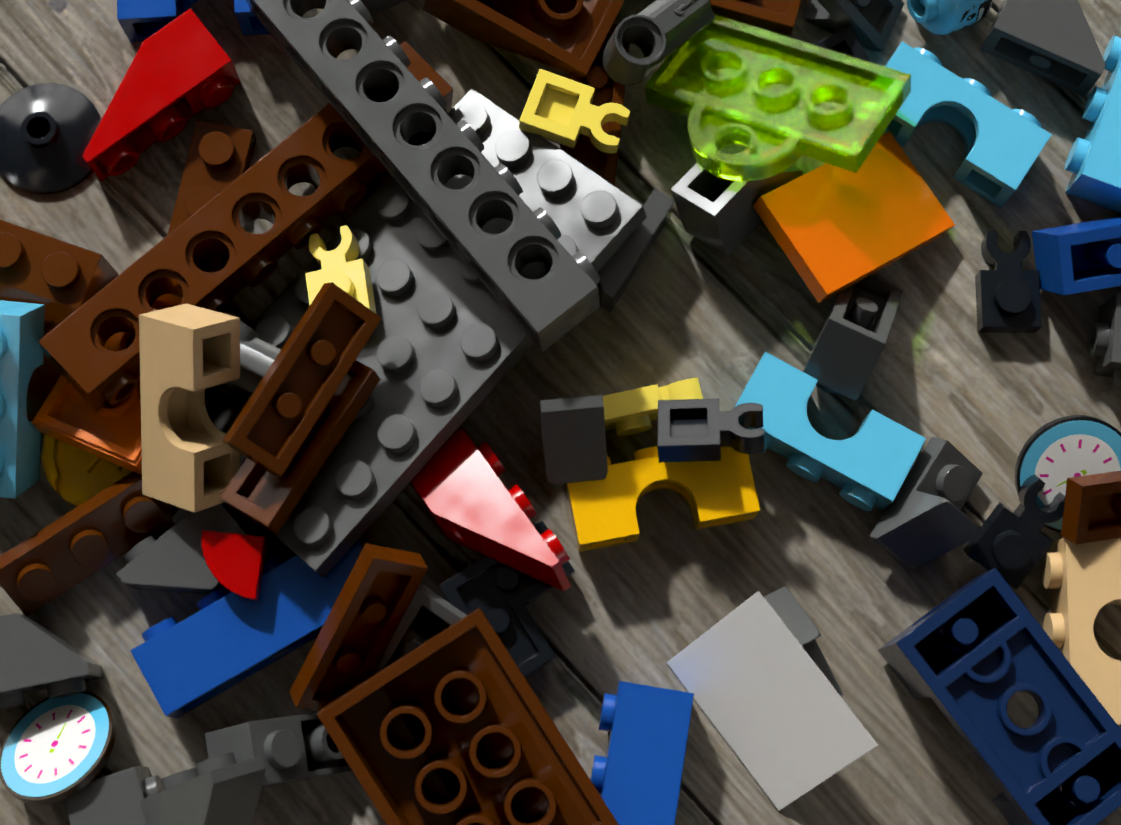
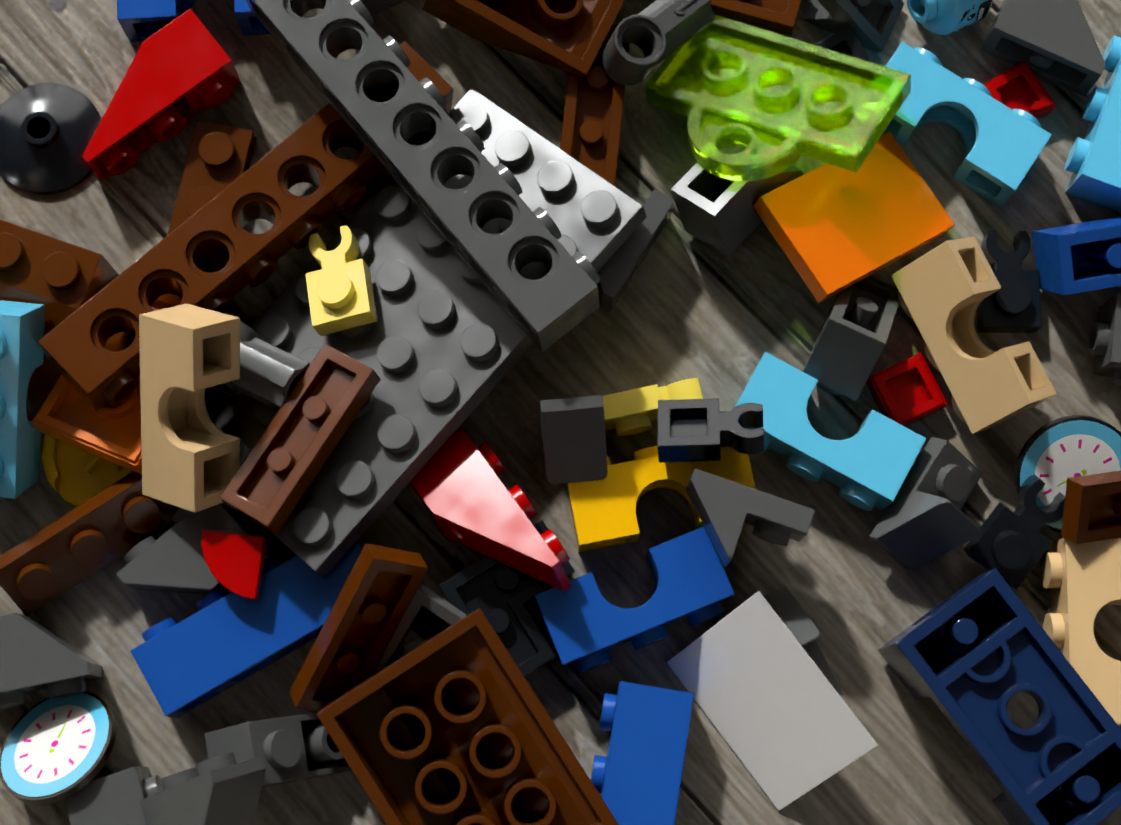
(302, 379): reddish brown plate -> none
(564, 110): light yellow plate -> none
(687, 584): none -> blue arch
(728, 505): none -> dark grey slope
(907, 391): none -> red tile
(942, 298): none -> tan arch
(1021, 90): none -> red tile

